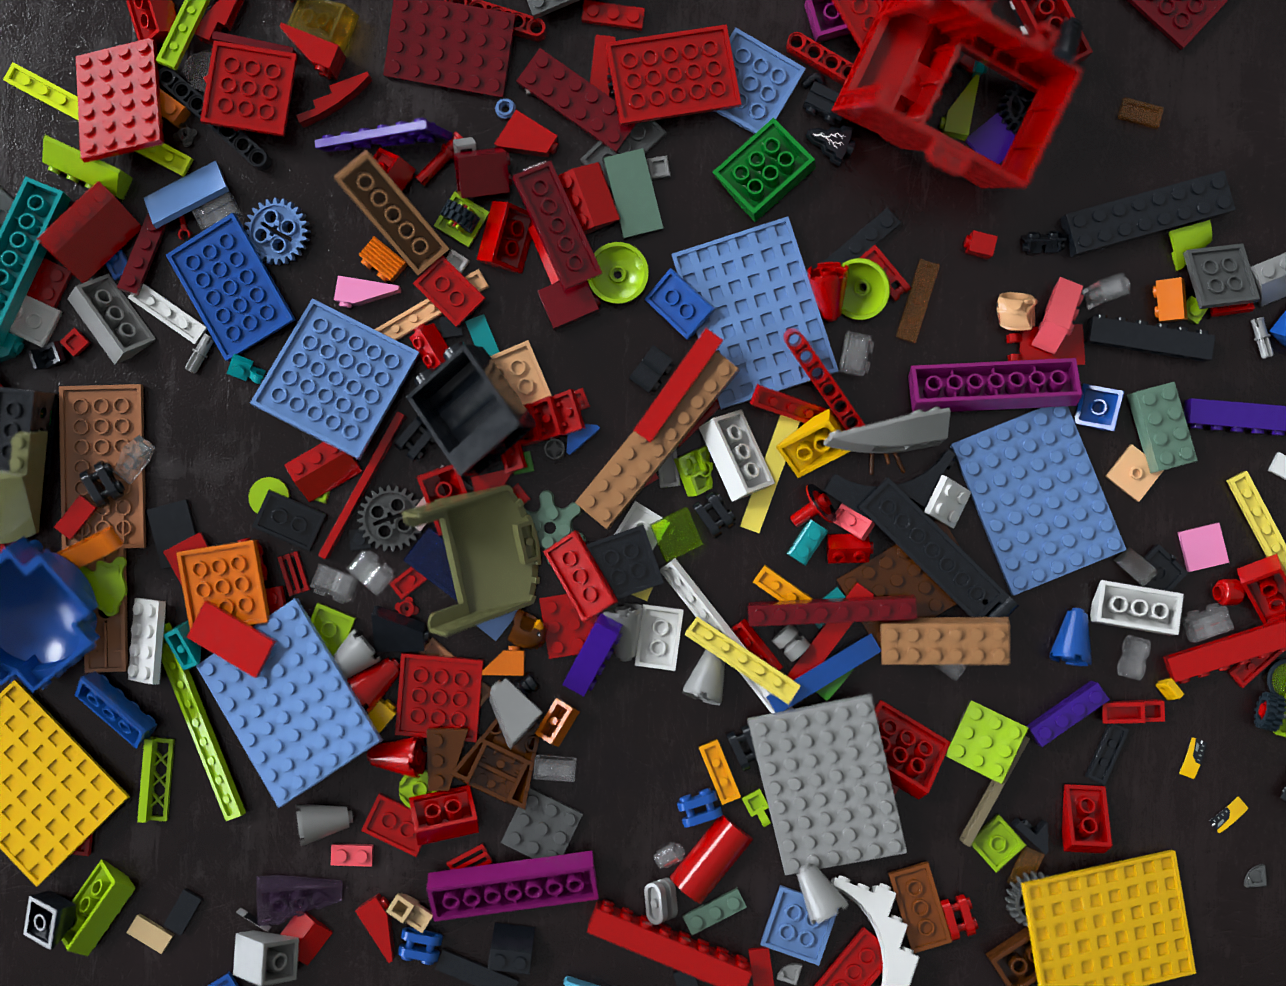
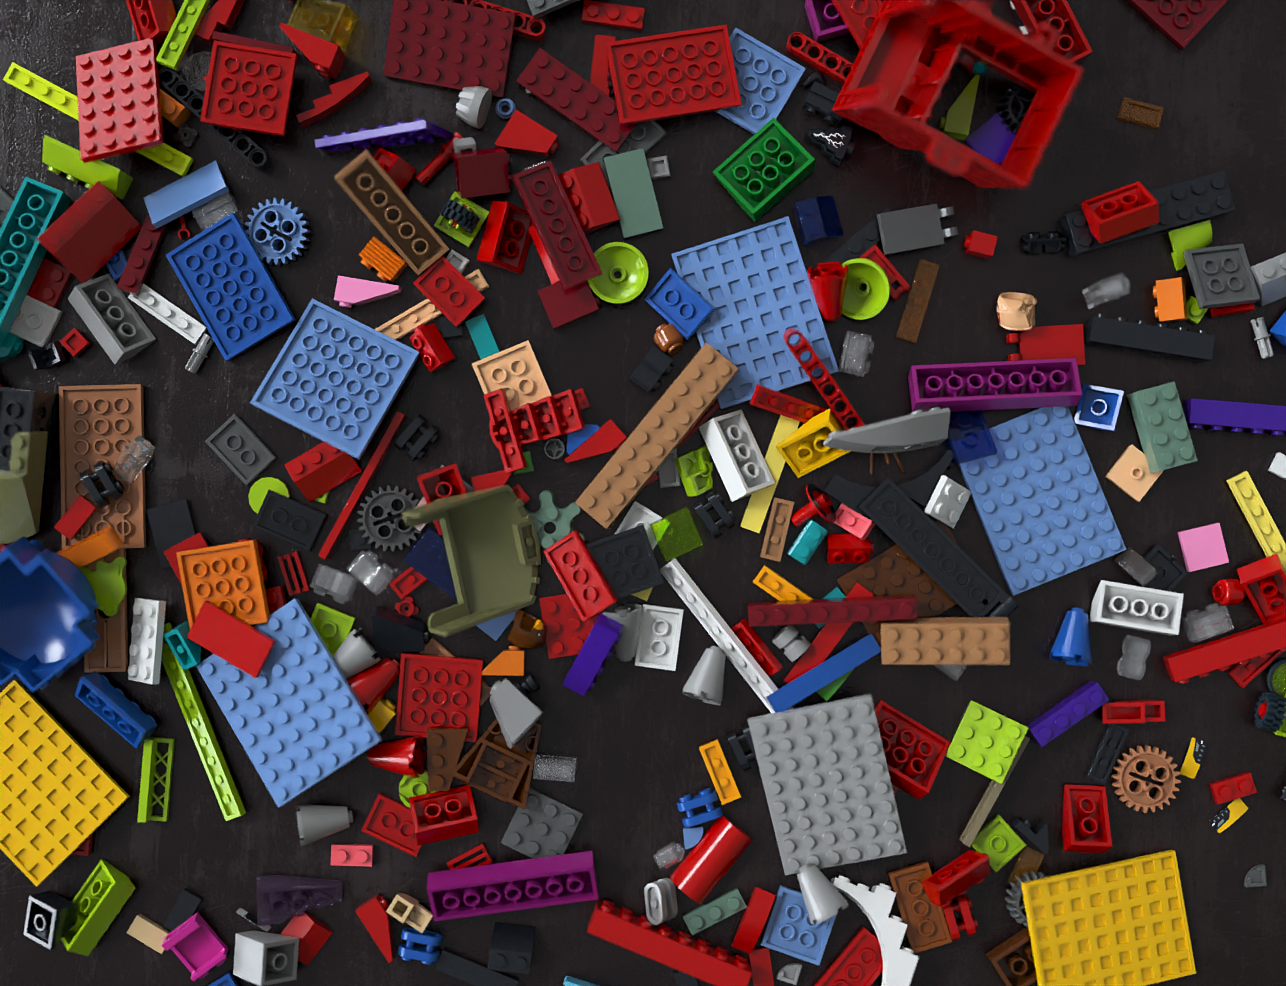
(196, 946): none -> dark pink panel
(241, 449): none -> dark grey tile
(242, 369): teal plate -> none
(470, 409): black brick -> none
(474, 105): none -> light grey piece
(557, 722): orange brick -> none
(603, 441): none -> red slope
(668, 339): none -> dark orange head
(678, 385): red tile -> none
(692, 836): none -> medium blue tile
(742, 660): light yellow plate -> none
(753, 920): none -> red slope
(756, 804): lime plate -> none
(777, 529): none -> medium nougat plate
(818, 219): none -> clear blue slope
(914, 228): none -> dark grey tile
(956, 877): none -> red slope
(970, 436): none -> clear blue tile
(1058, 315): coral wedge -> none
(1068, 40): black plate -> none
(1120, 212): none -> red slope
(1151, 761): none -> nougat gear
(1169, 689): yellow tile -> none
(1233, 788): none -> red plate

